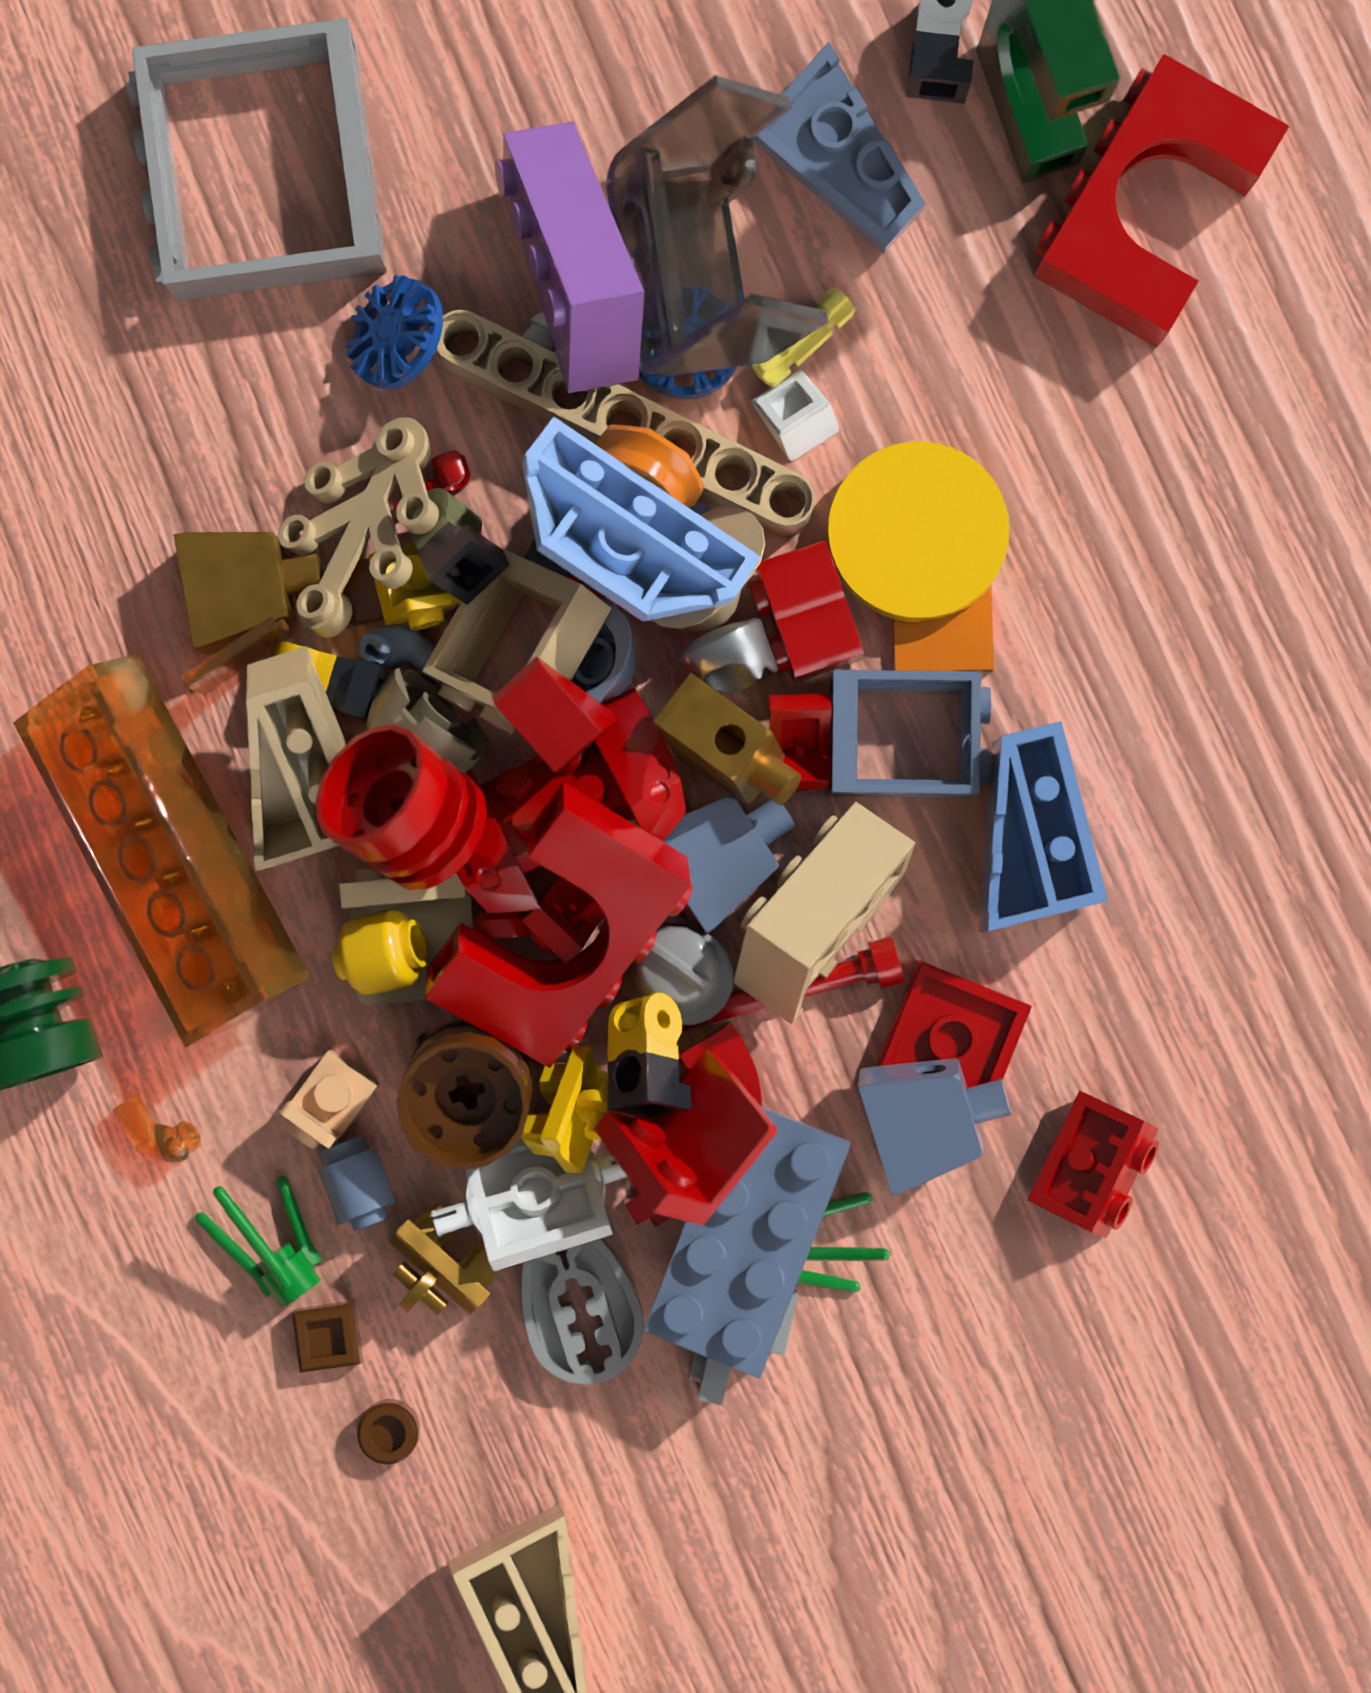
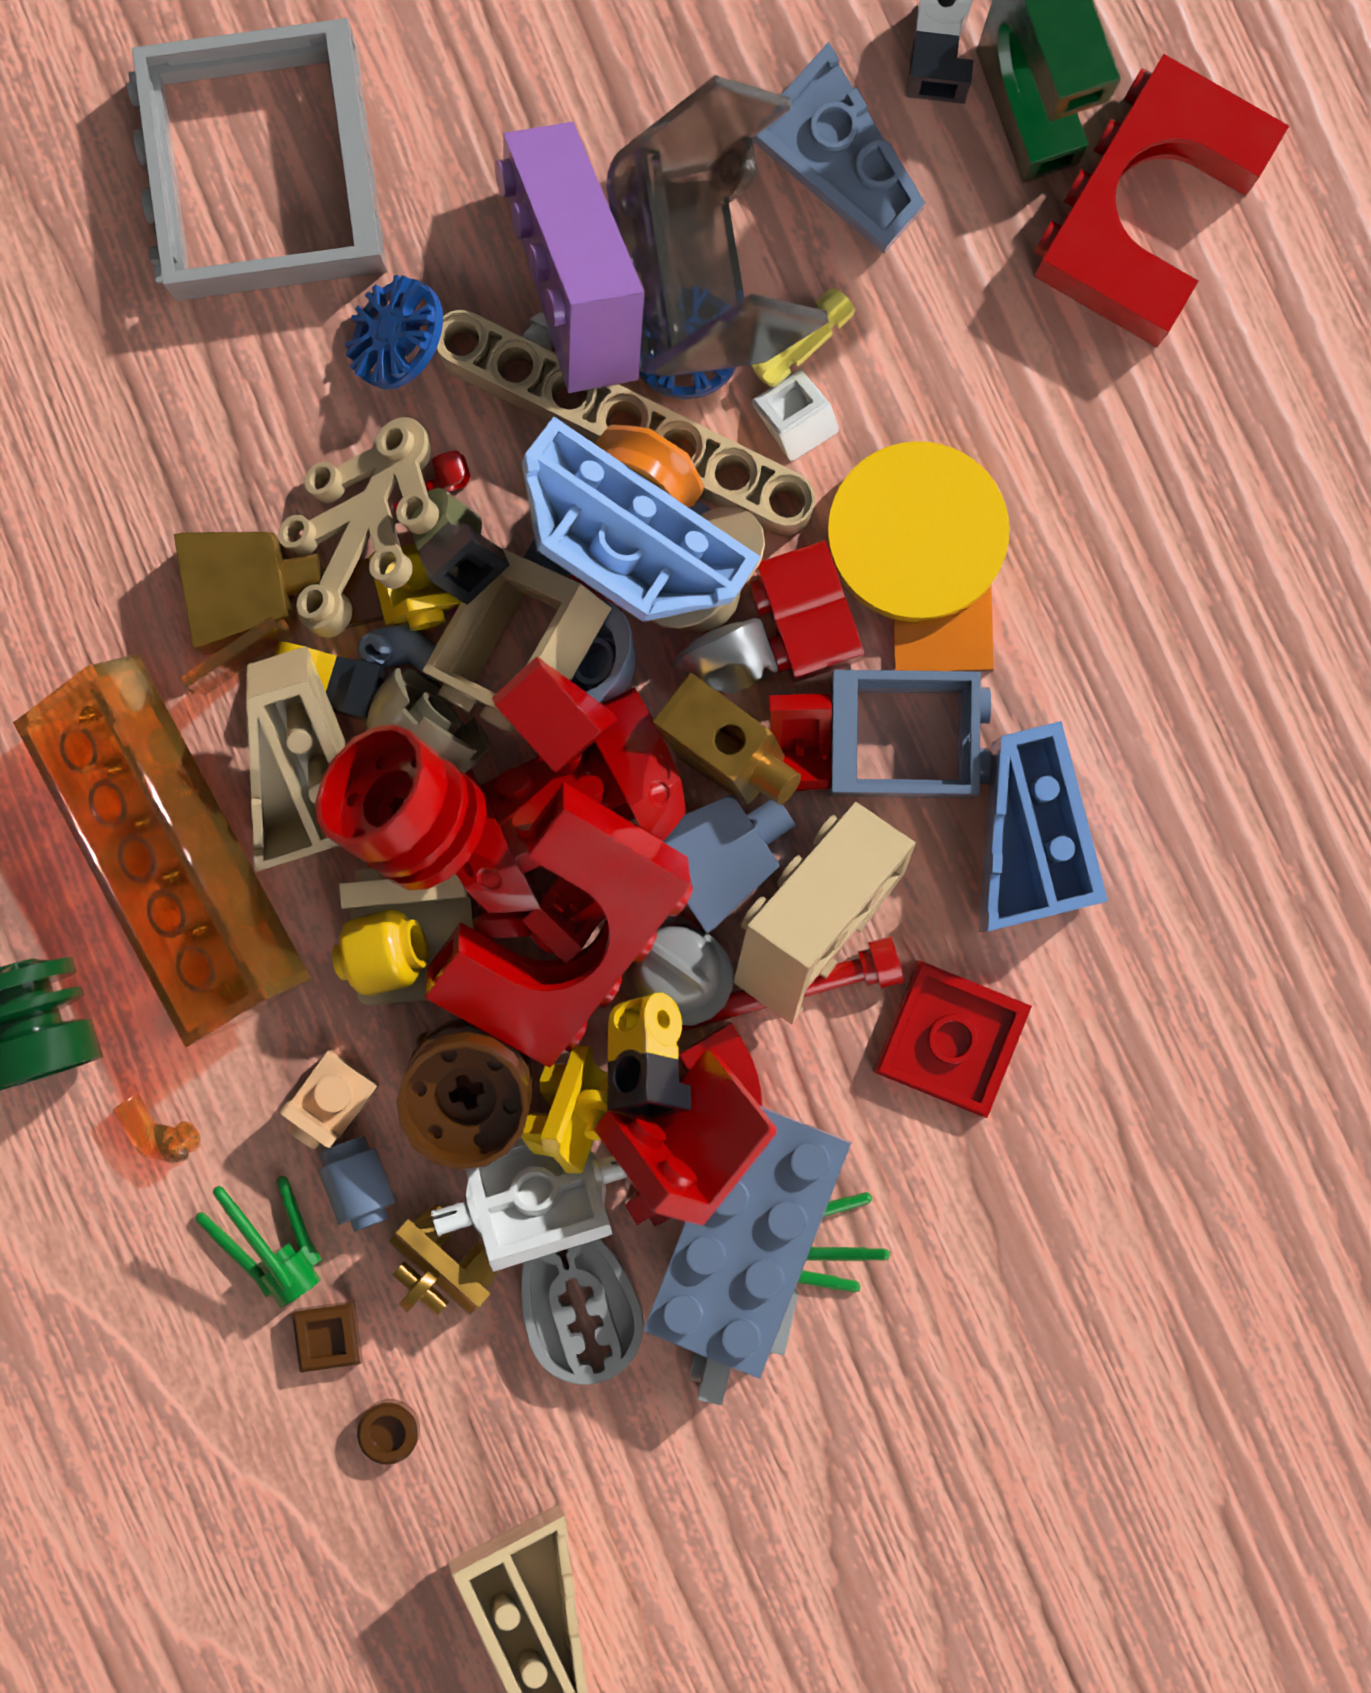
(927, 1118): sand blue torso -> none
(1095, 1165): red bracket -> none

